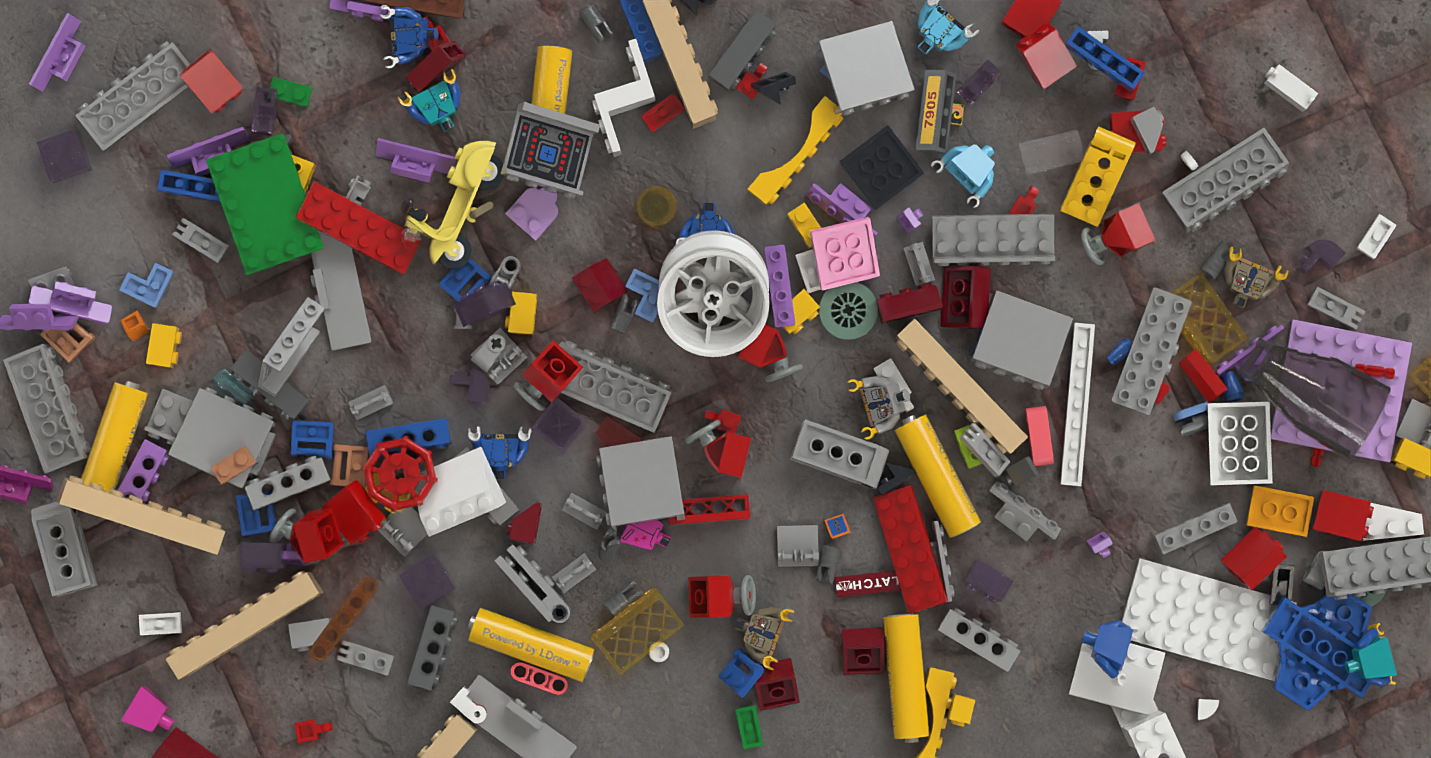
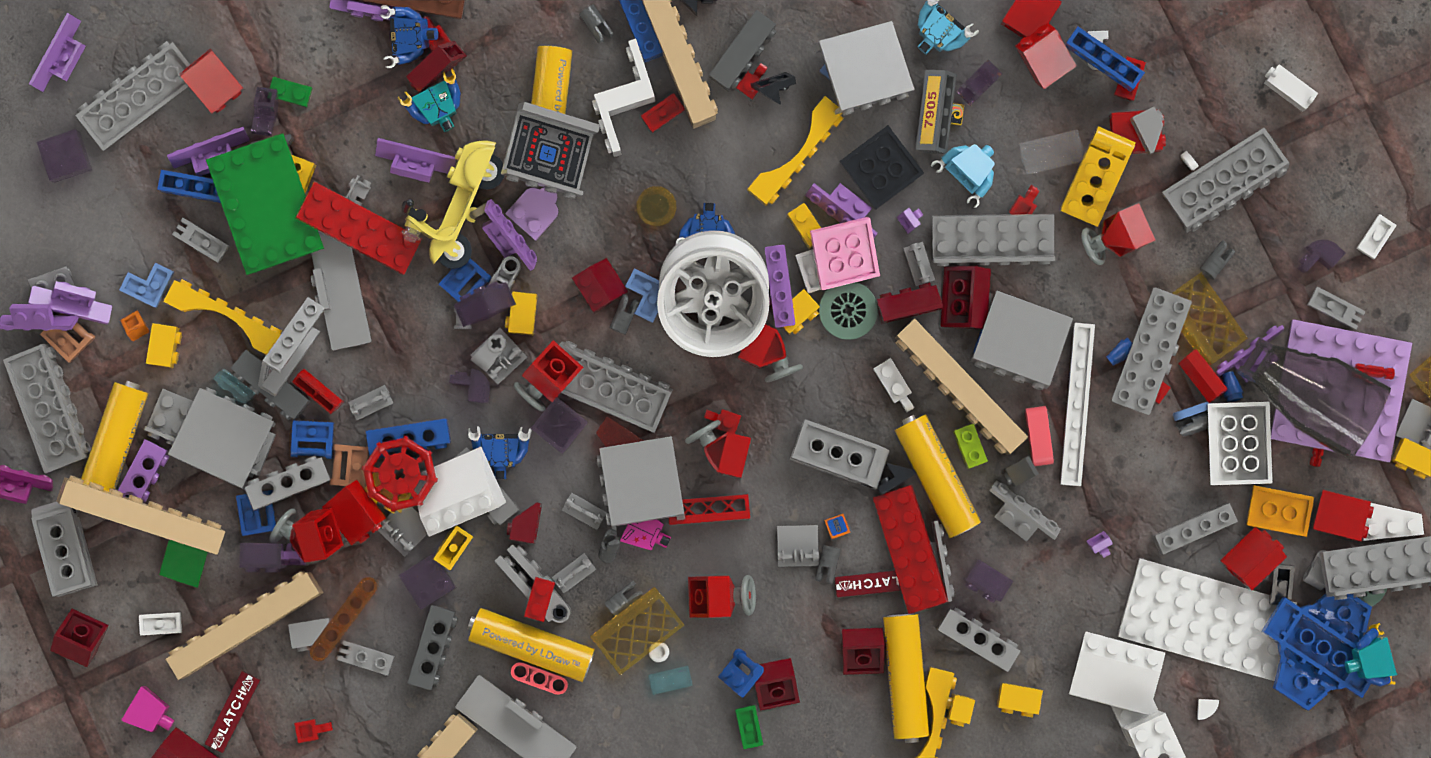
(79, 637): none -> dark red slope
(183, 563): none -> green piece
(186, 299): none -> yellow arch
(232, 712): none -> dark red tile
(233, 465): nougat plate -> none
(317, 391): none -> red piece
(452, 547): none -> yellow slope
(473, 711): white leg -> none
(505, 237): none -> medium lavender bracket
(539, 599): none -> red plate
(670, 680): none -> clear light blue plate
(763, 633): torso -> none
(882, 403): light grey torso -> none
(985, 450): light grey hinge -> none
(1019, 699): none -> yellow brick
(1111, 648): blue torso -> none
(1249, 279): torso -> none

